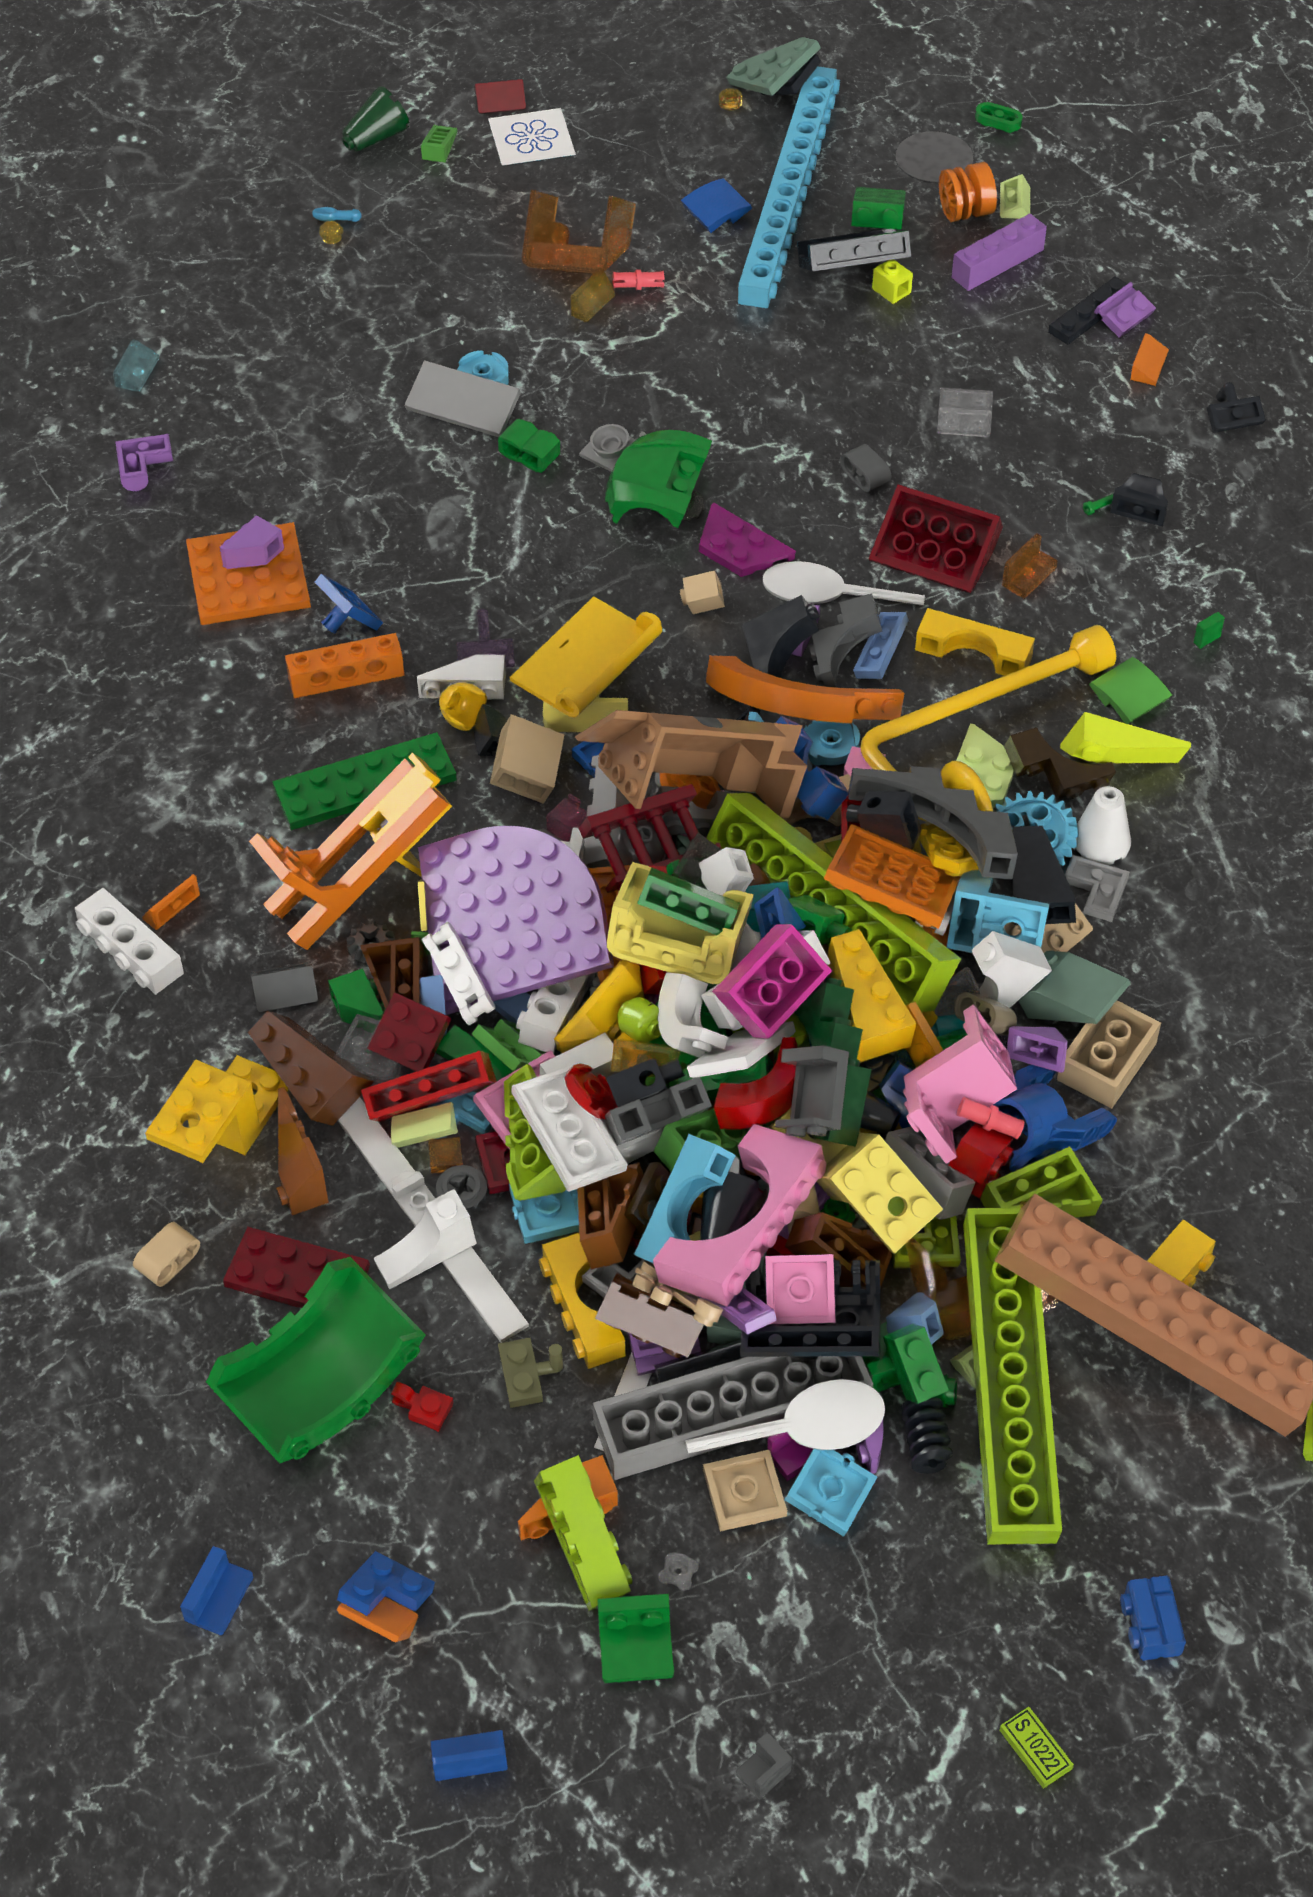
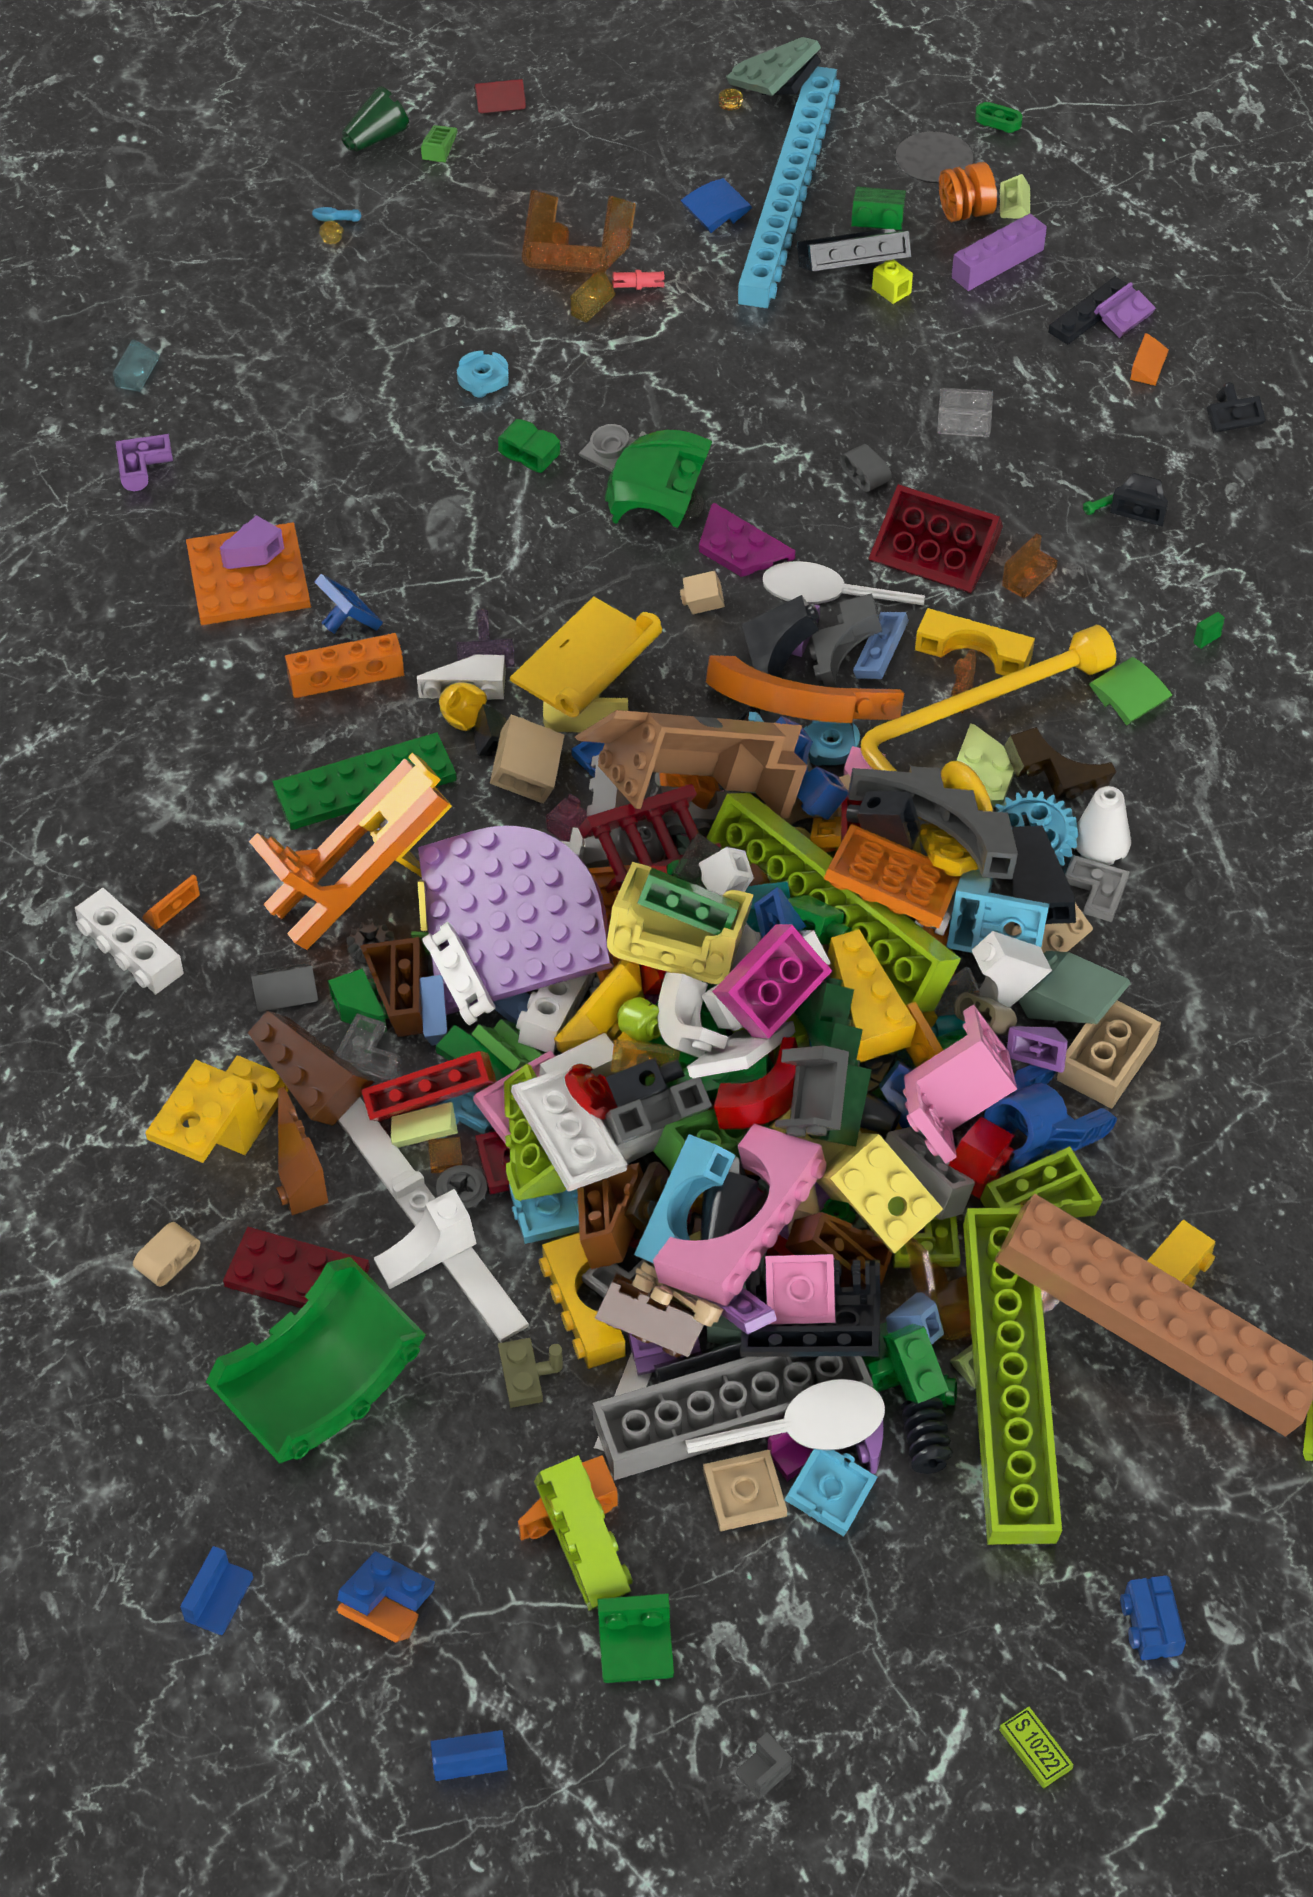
(409, 1033): dark red plate -> none
(425, 1408): red plate -> none
(462, 399): light grey tile -> none
(531, 136): white sticker -> none
(678, 1561): clear plate -> none
(826, 833): none -> light orange plate
(965, 673): none -> clear orange slope
(990, 1117): coral pin -> none
(1112, 741): neon yellow wedge -> none

